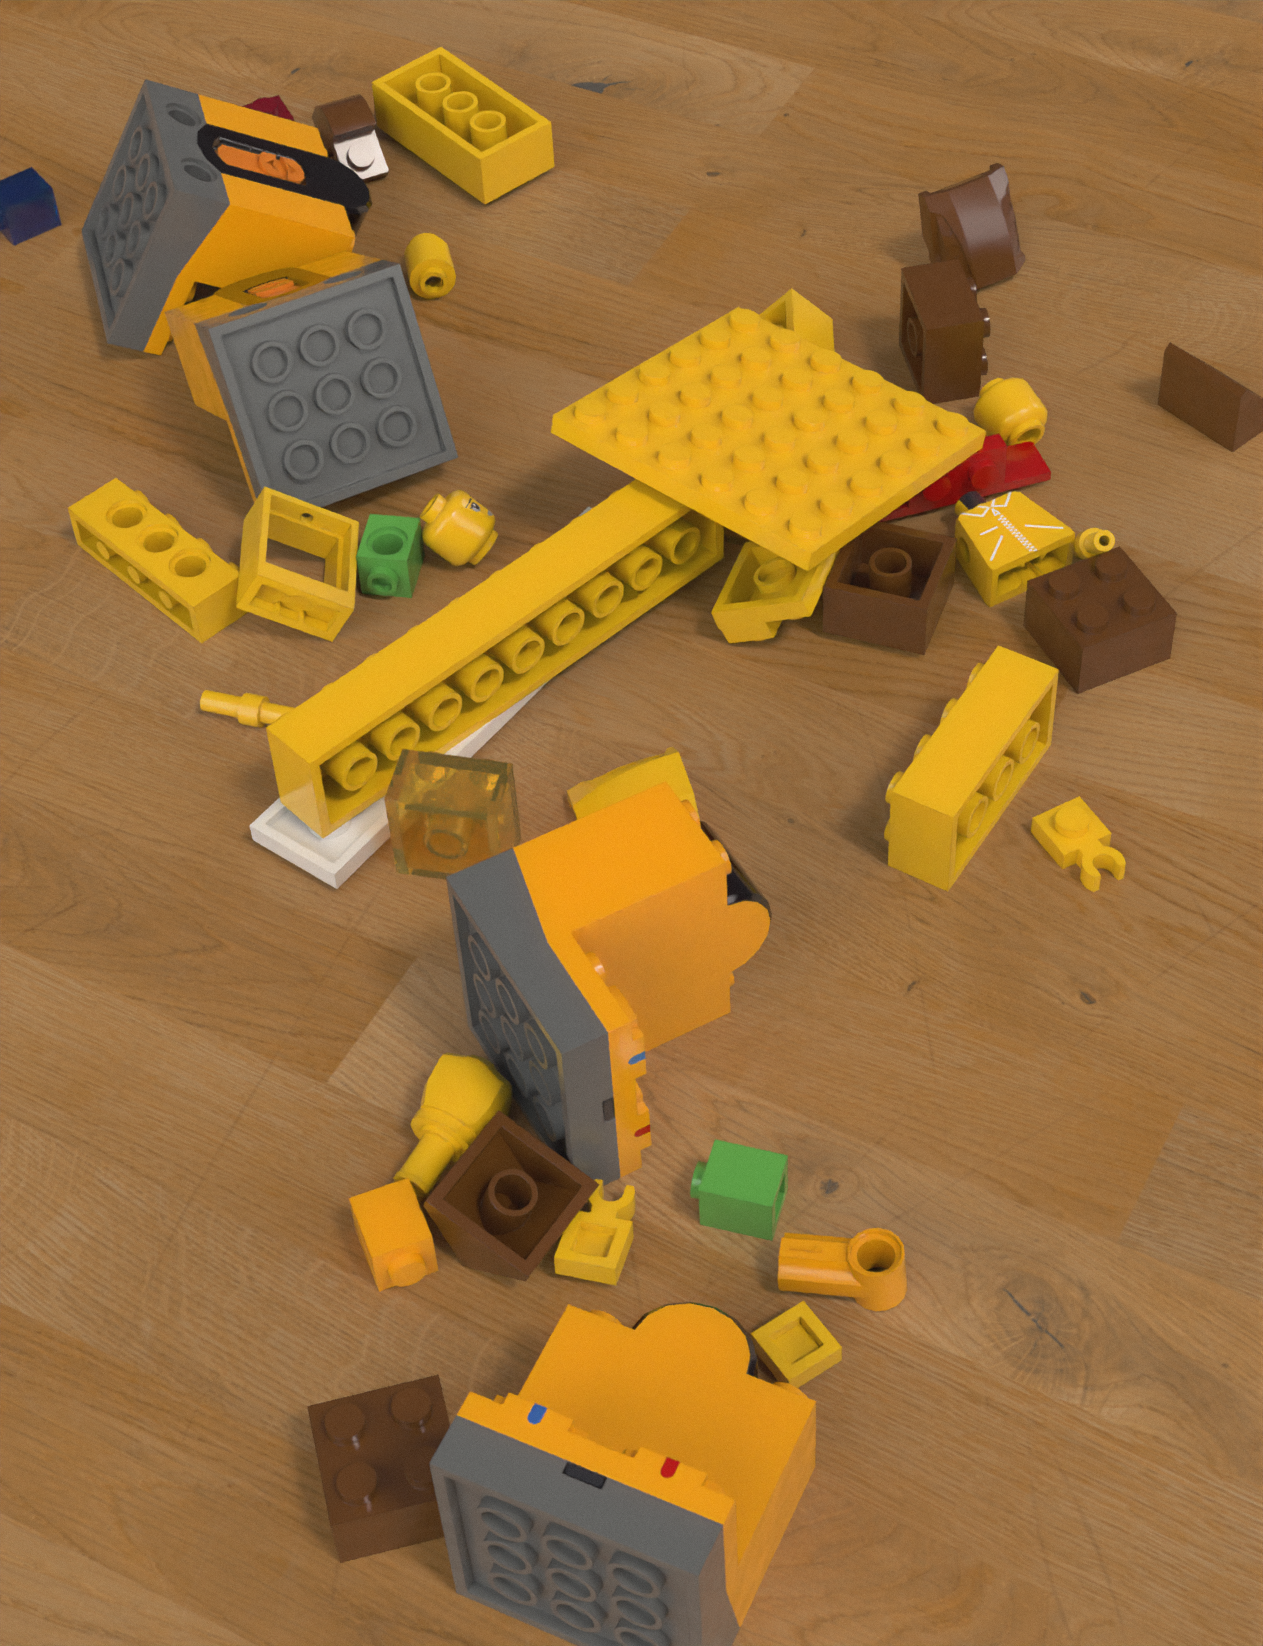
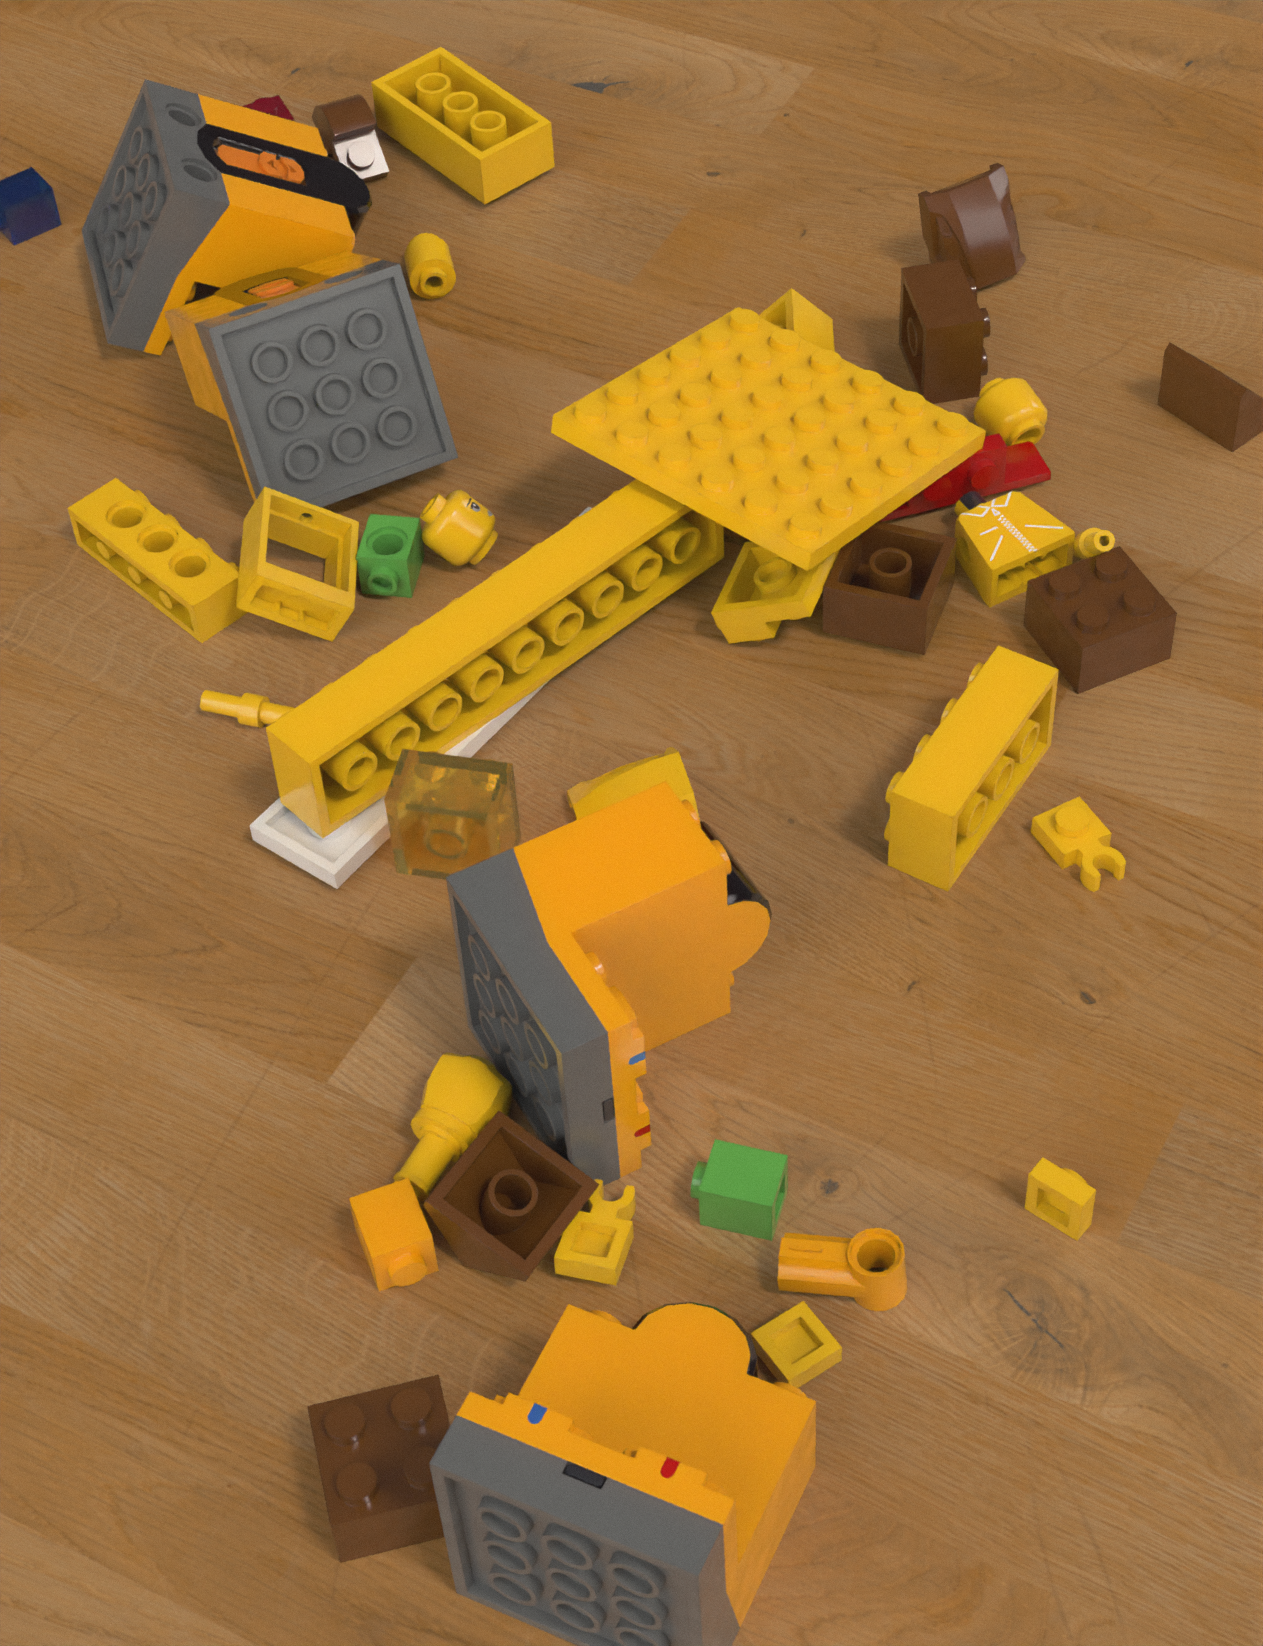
(1060, 1198): none -> yellow plate

